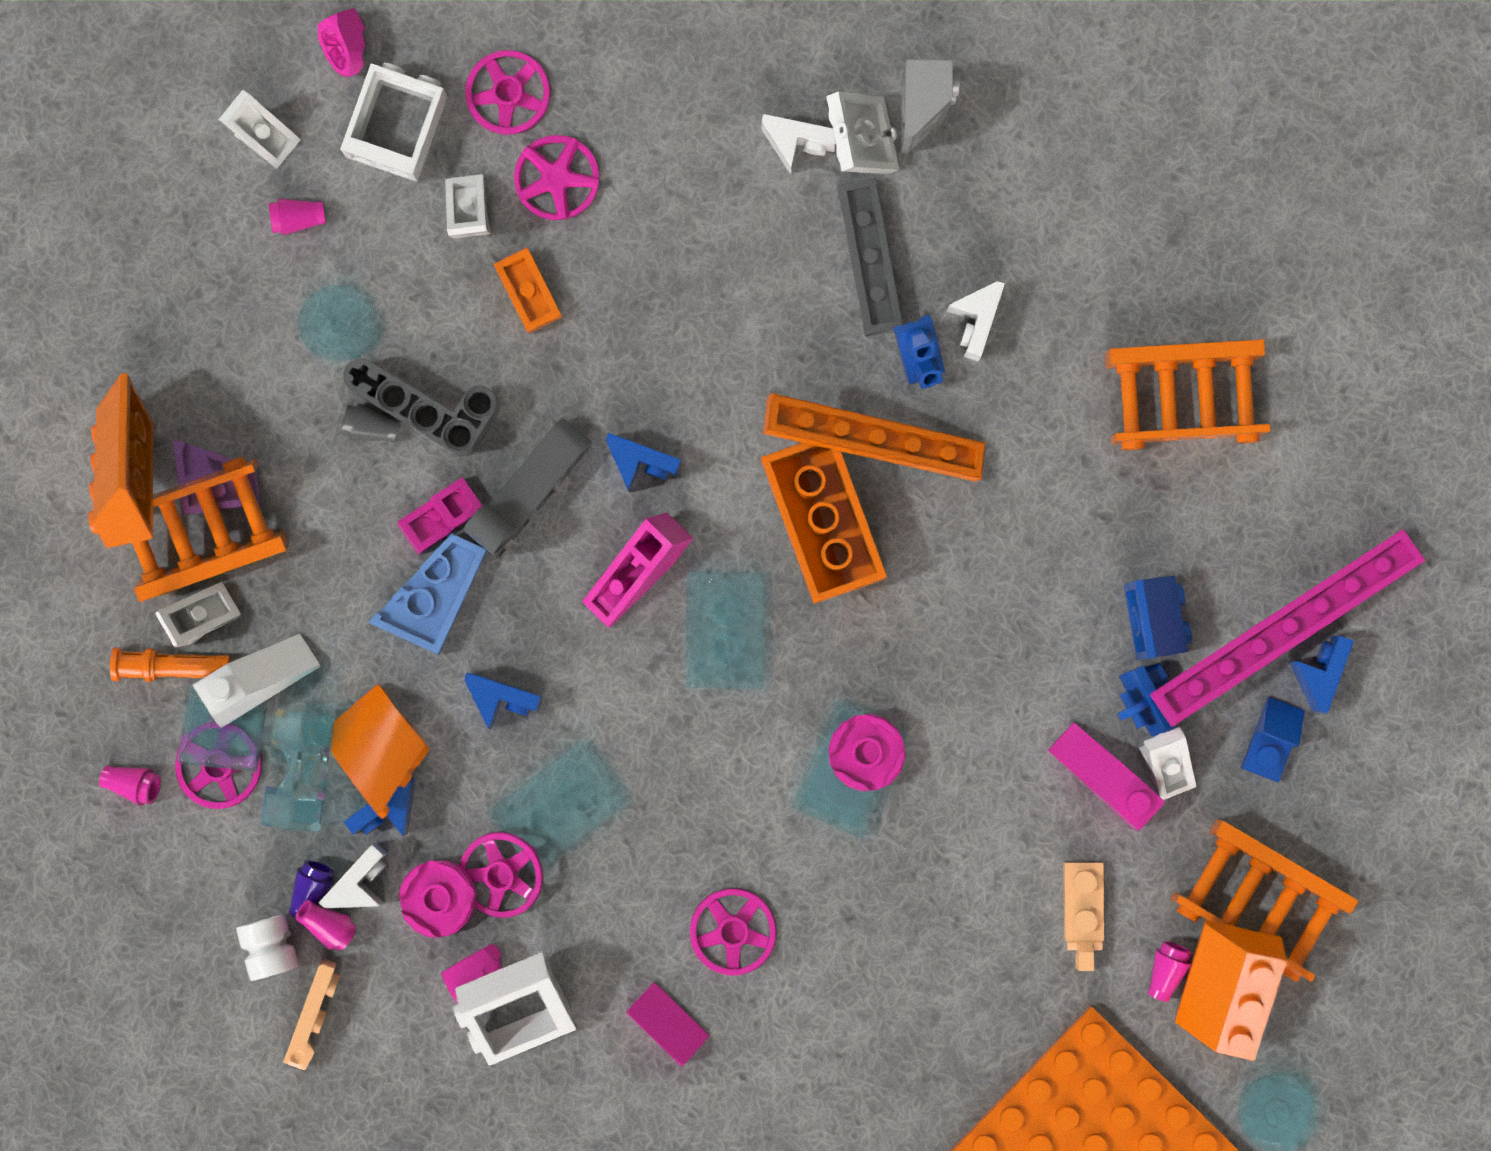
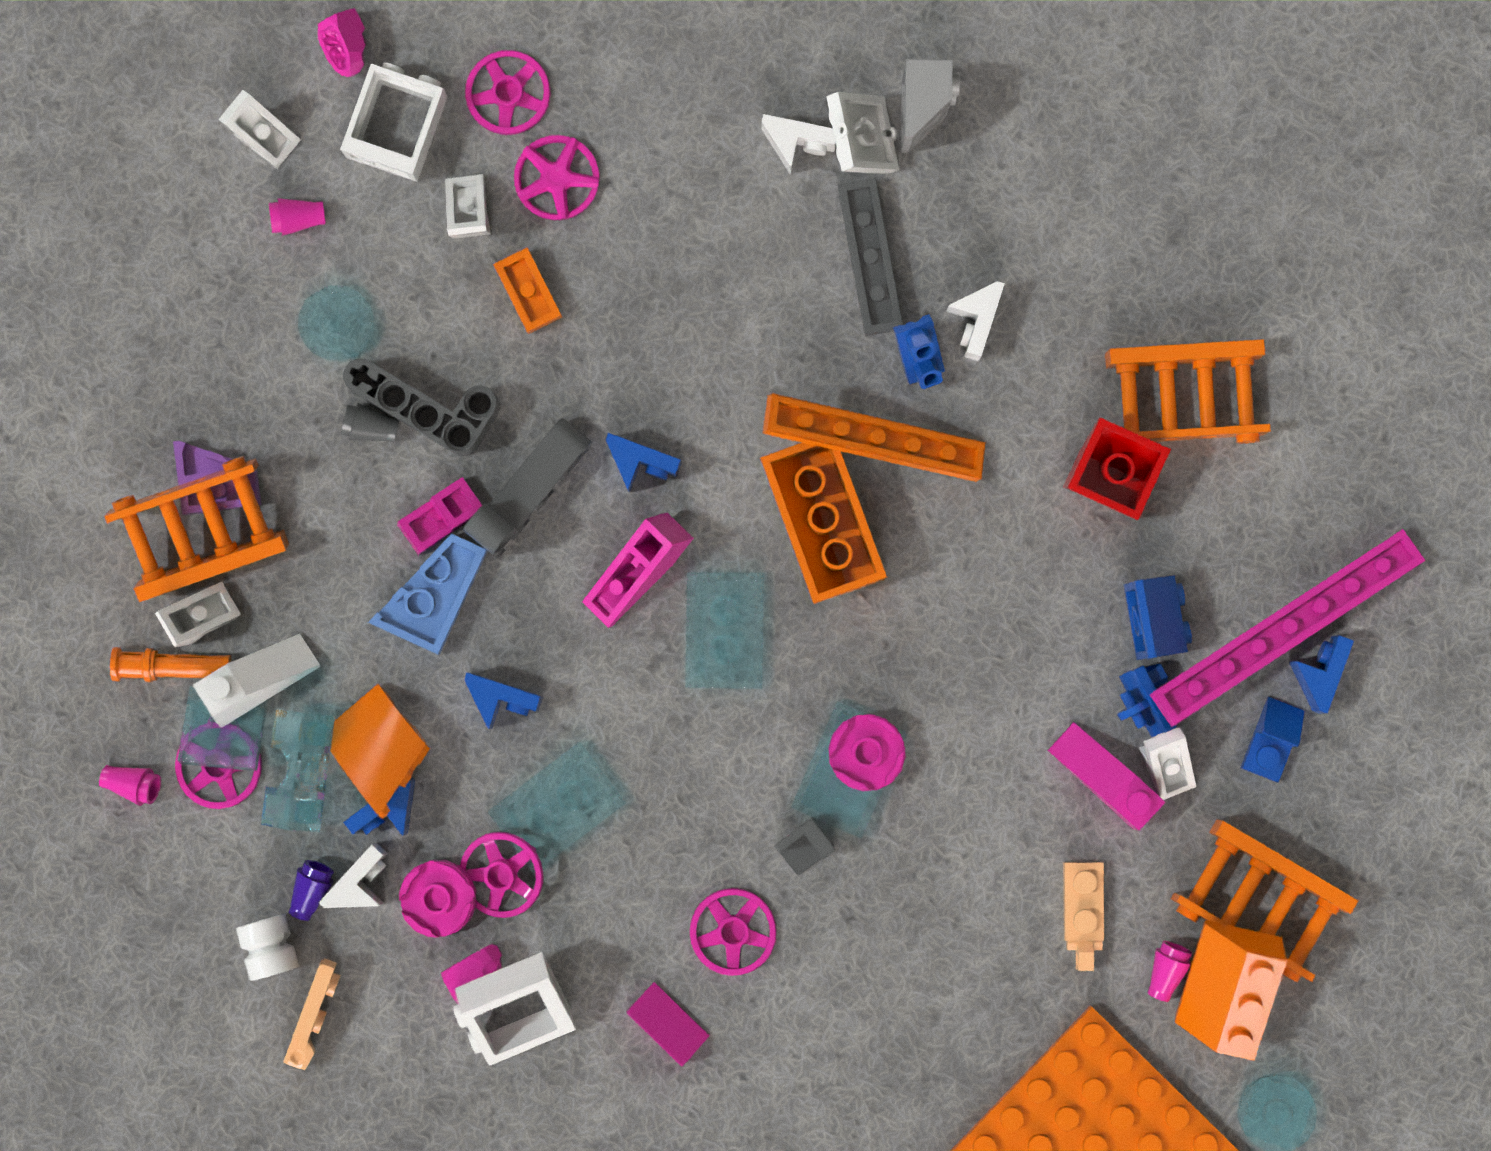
(122, 467): orange slope -> none
(328, 926): dark pink cone -> none
(804, 846): none -> dark grey panel
(1117, 468): none -> red slope

